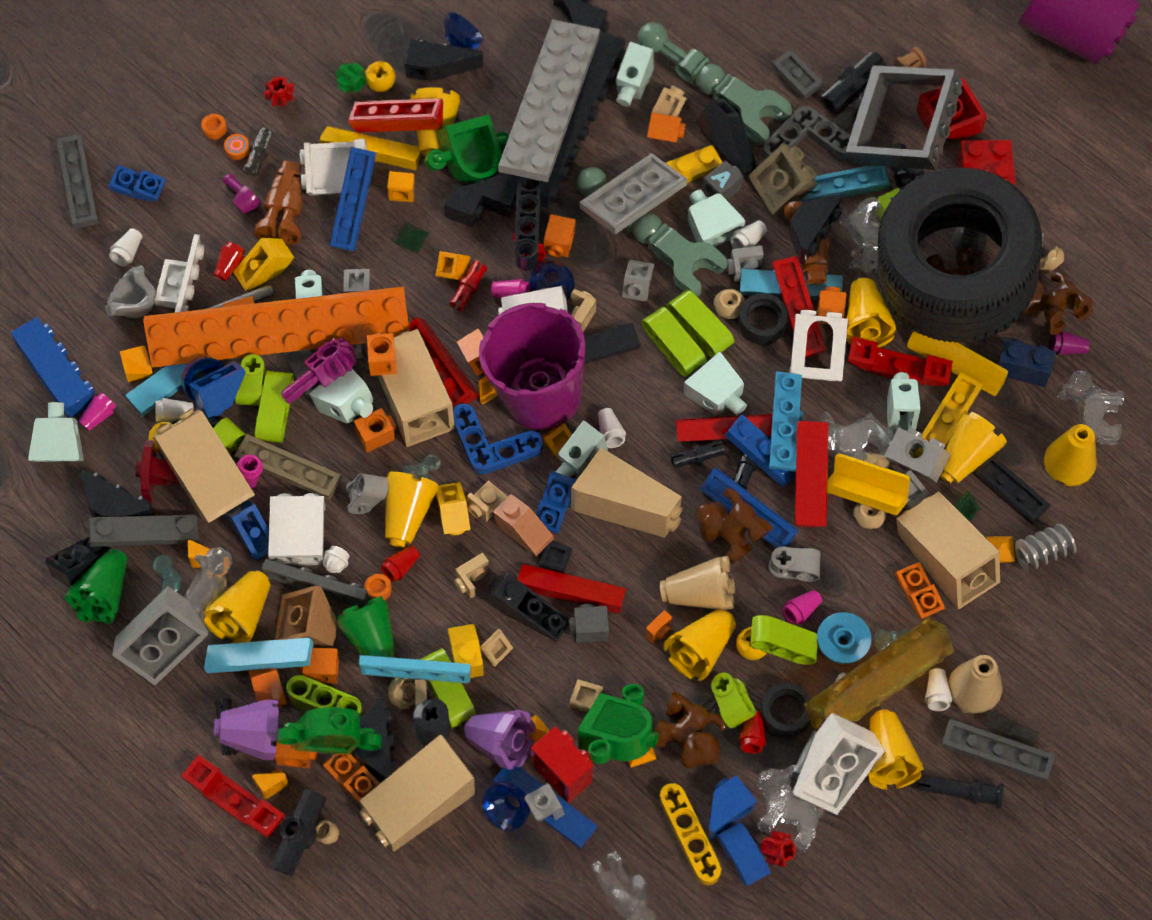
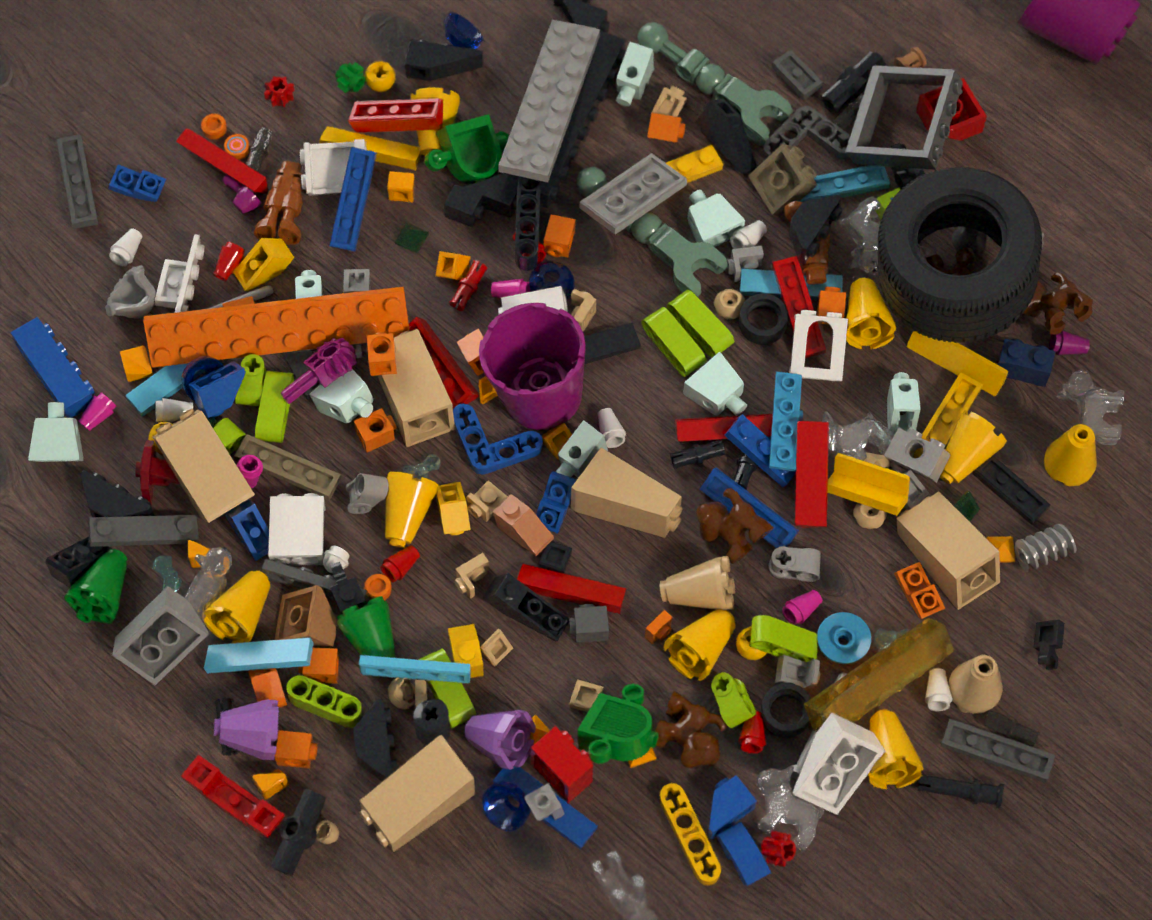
(223, 161): none -> red slope
(329, 731): green piece -> none
(346, 592): none -> black plate
(351, 775): orange slope -> none
(637, 280): light grey bracket -> none
(723, 180): dark grey brick -> none
(797, 672): none -> light grey bracket
(887, 363): red slope -> none
(988, 155): red slope -> none
(1047, 639): none -> black plate
(1051, 260): tan plate -> none

